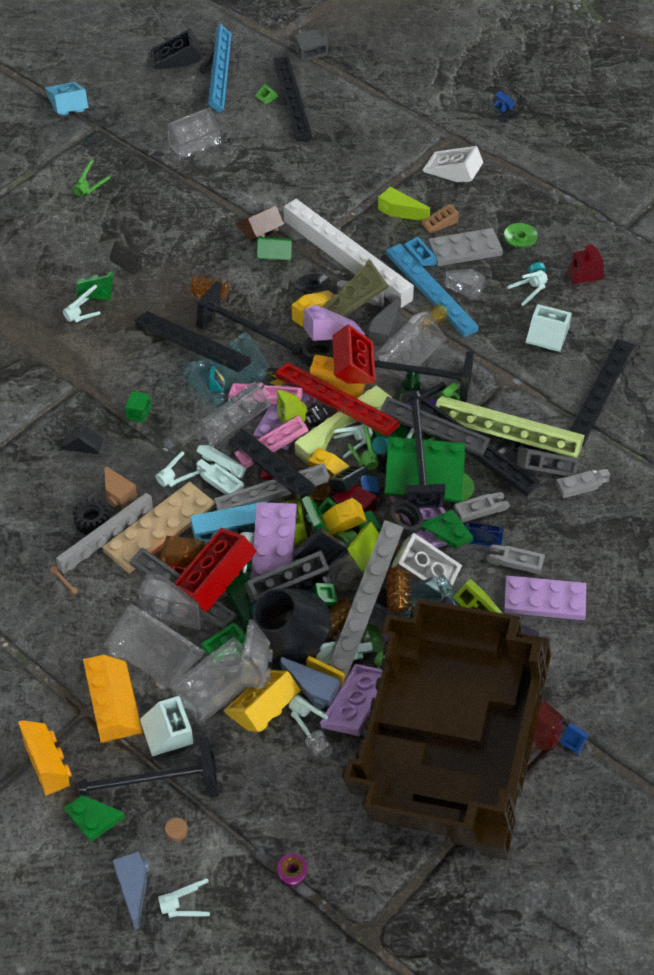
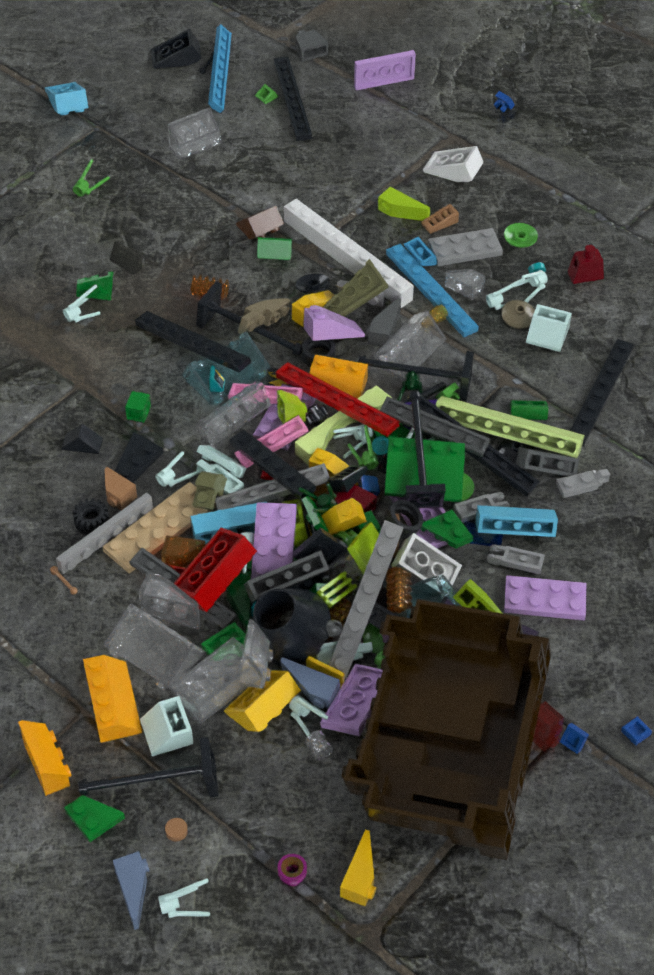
(138, 457): none -> black wing
(208, 487): none -> olive brick
(264, 313): none -> dark tan slope
(325, 501): none -> dark green plant
(334, 628): none -> dark grey hinge
(346, 582): none -> lime tile
(353, 356): red slope -> none
(359, 879): none -> yellow slope
(384, 70): none -> lavender plate
(495, 298): none -> light aqua plant
(516, 521): none -> medium azure brick
(517, 314): none -> dark tan dish
(529, 409): none -> green slope
(636, 730): none -> blue tile

